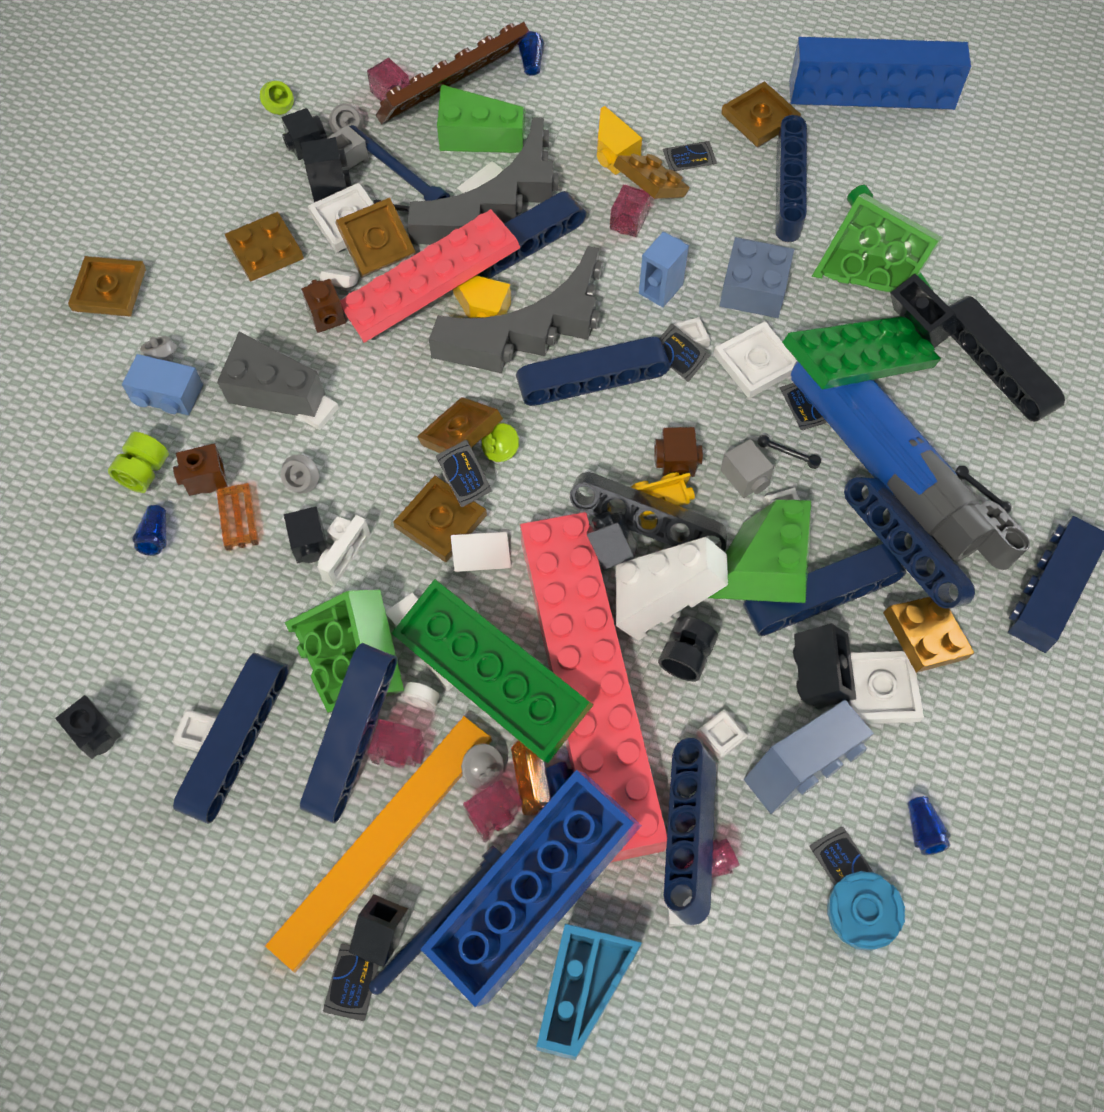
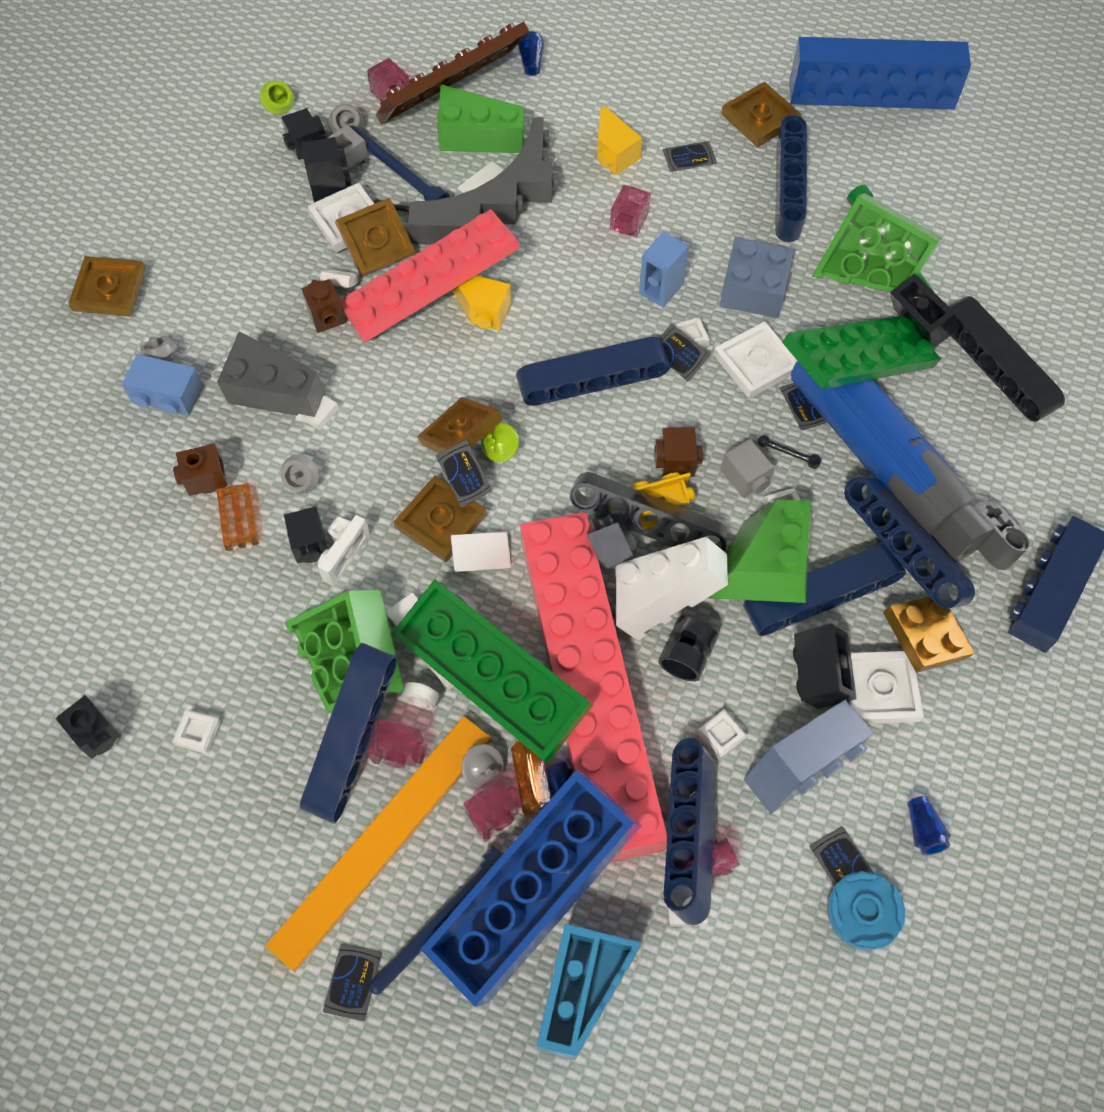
(140, 459): lime wheel -> none
(151, 531): clear blue cone -> none
(231, 738): dark blue beam -> none
(264, 246): pearl gold plate -> none
(378, 930): black brick -> none
(491, 340): dark grey arch -> none
(540, 228): dark blue beam -> none
(652, 176): pearl gold plate -> none
(963, 473): black hinge -> none

